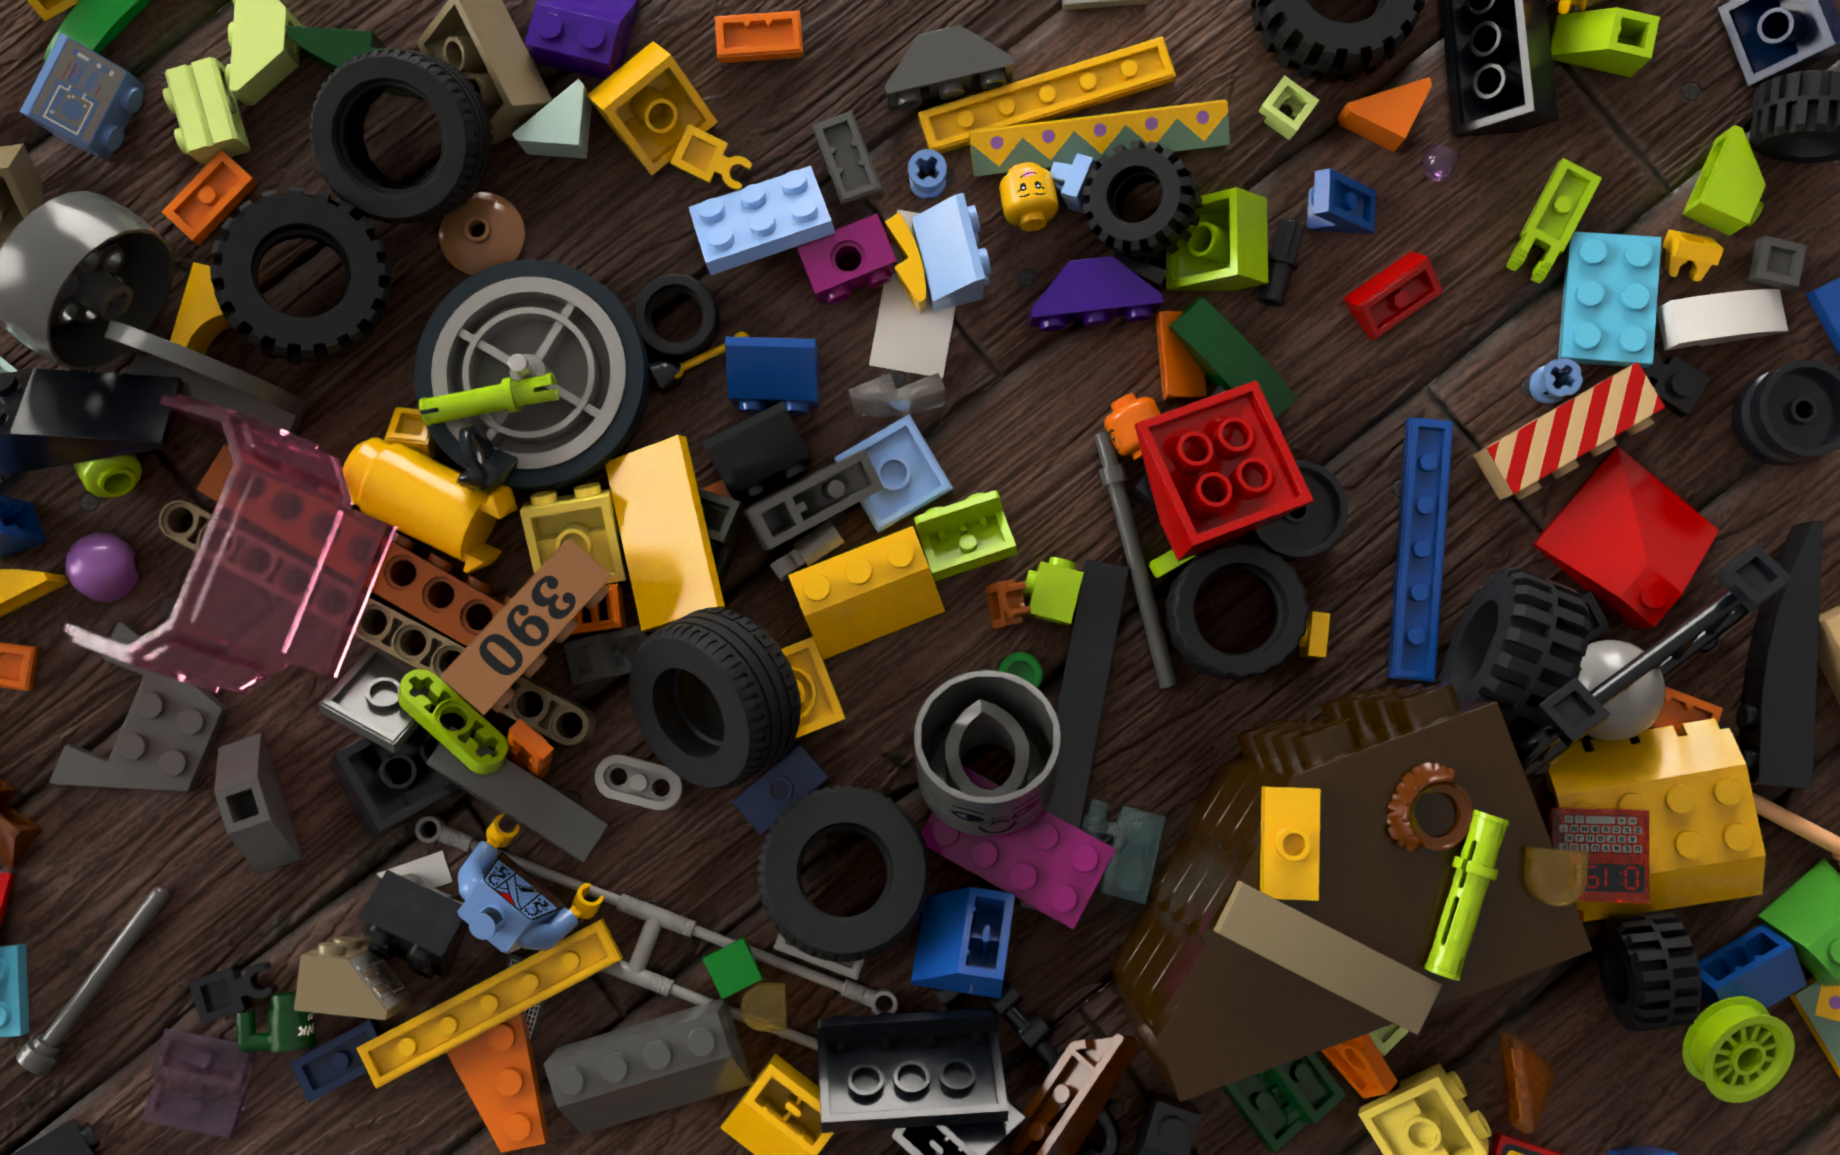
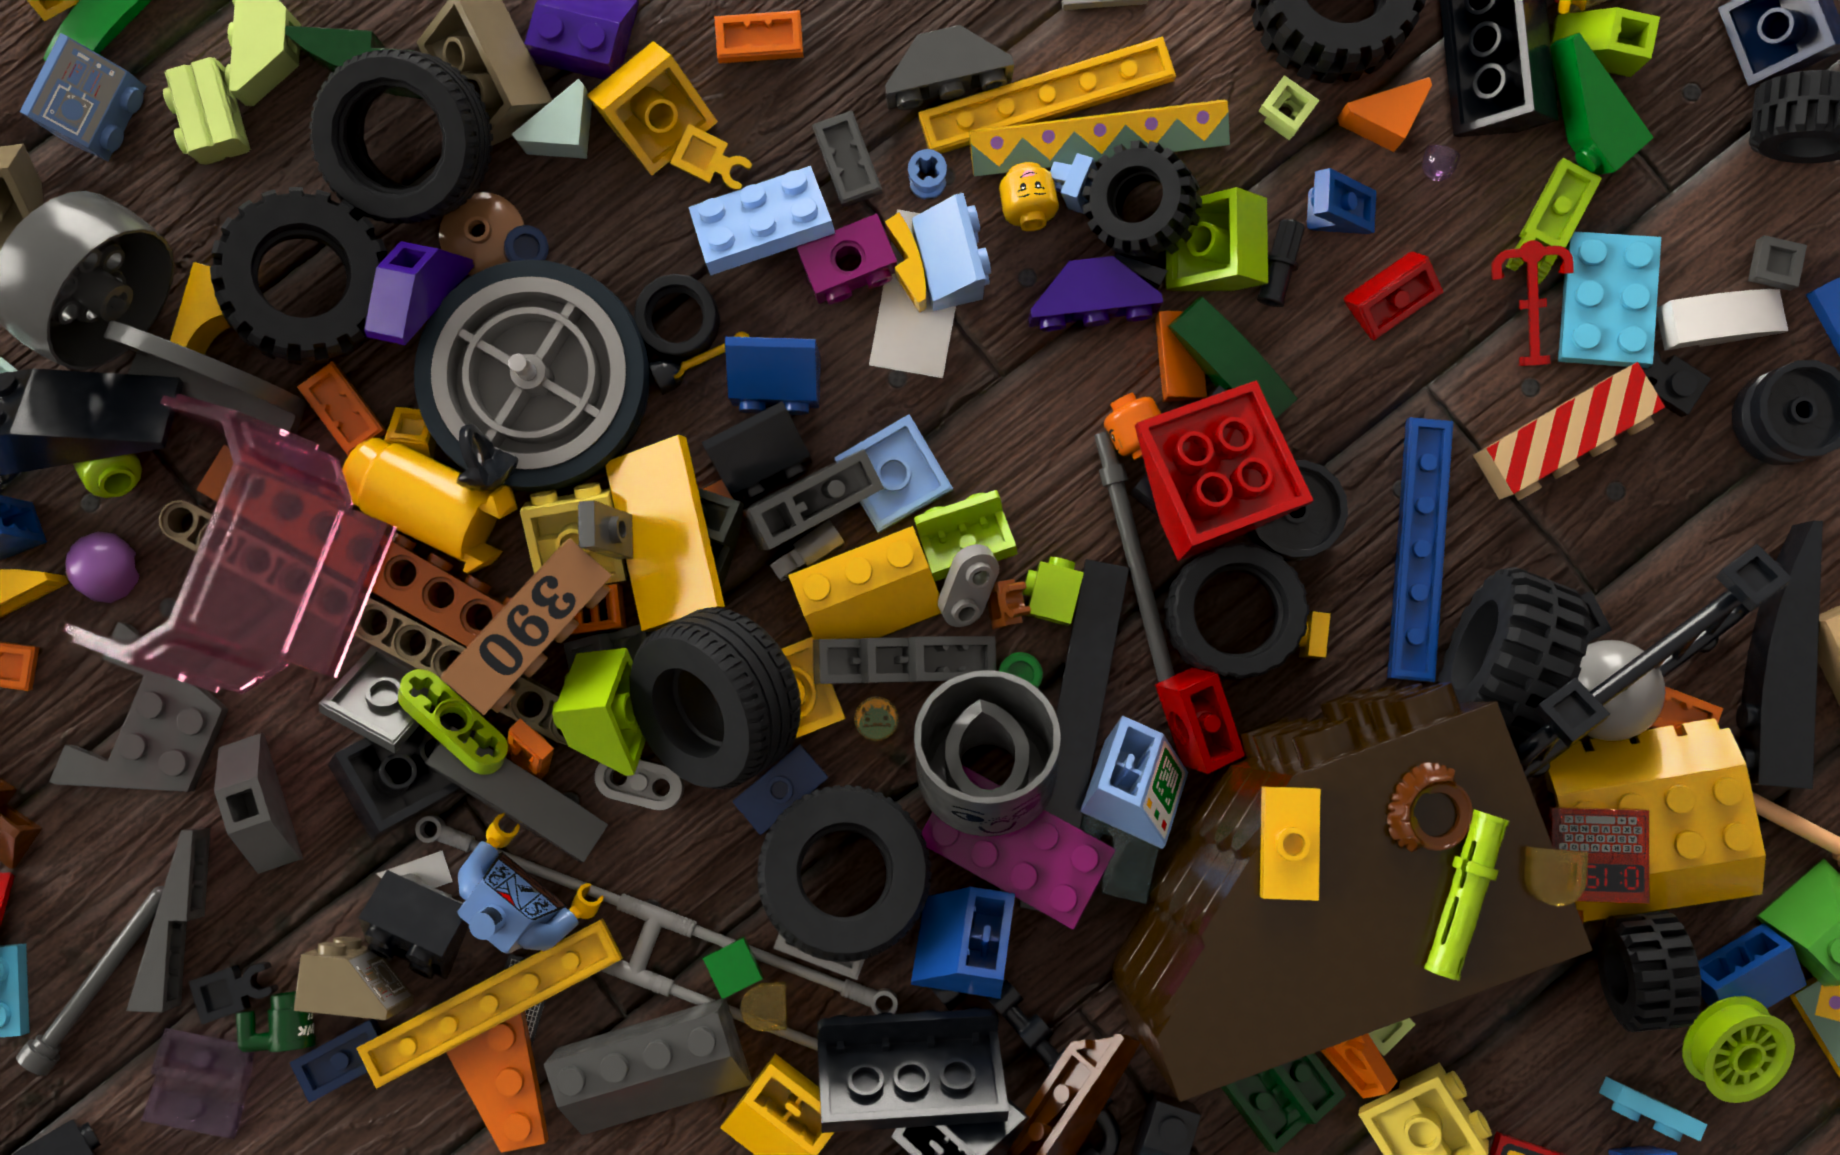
(183, 899): none -> dark grey slope
(210, 197): orange plate -> none
(341, 407): none -> orange plate
(410, 289): none -> dark purple slope
(489, 399): lime pin -> none
(525, 244): none -> dark blue tile
(598, 710): none -> lime slope
(605, 530): none -> dark grey plate
(876, 718): none -> clear yellow tile
(882, 398): clear slope -> none
(901, 659): none -> dark grey slope
(965, 593): none -> light grey plate
(1136, 783): none -> light blue slope
(1166, 563): lime tile -> none
(1200, 720): none -> red brick
(1327, 957): dark tan slope -> none
(1526, 1082): clear orange slope -> none
(1531, 253): none -> red piece
(1567, 382): medium blue bush -> none
(1594, 110): none -> green slope
(1628, 540): red slope -> none
(1667, 1119): none -> medium azure plate
(1698, 249): yellow tile -> none
(1728, 185): lime slope -> none

